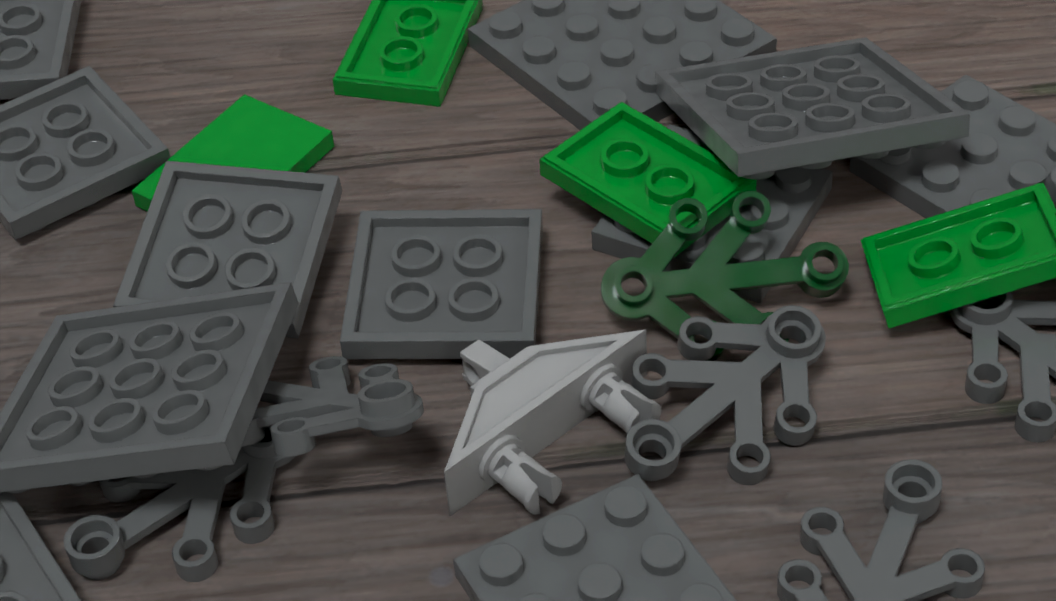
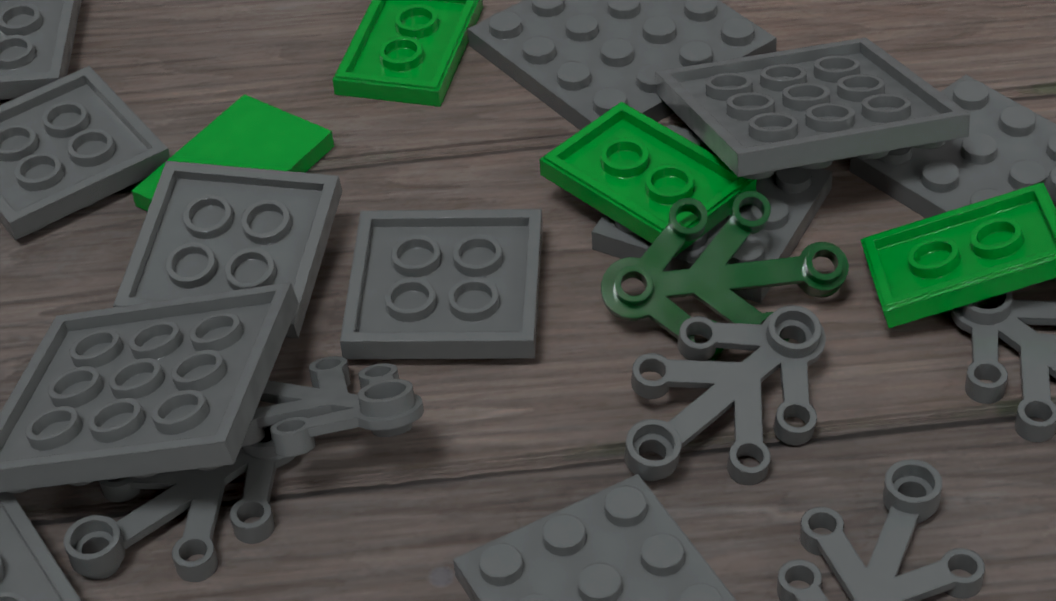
(530, 403): light grey connector -> none

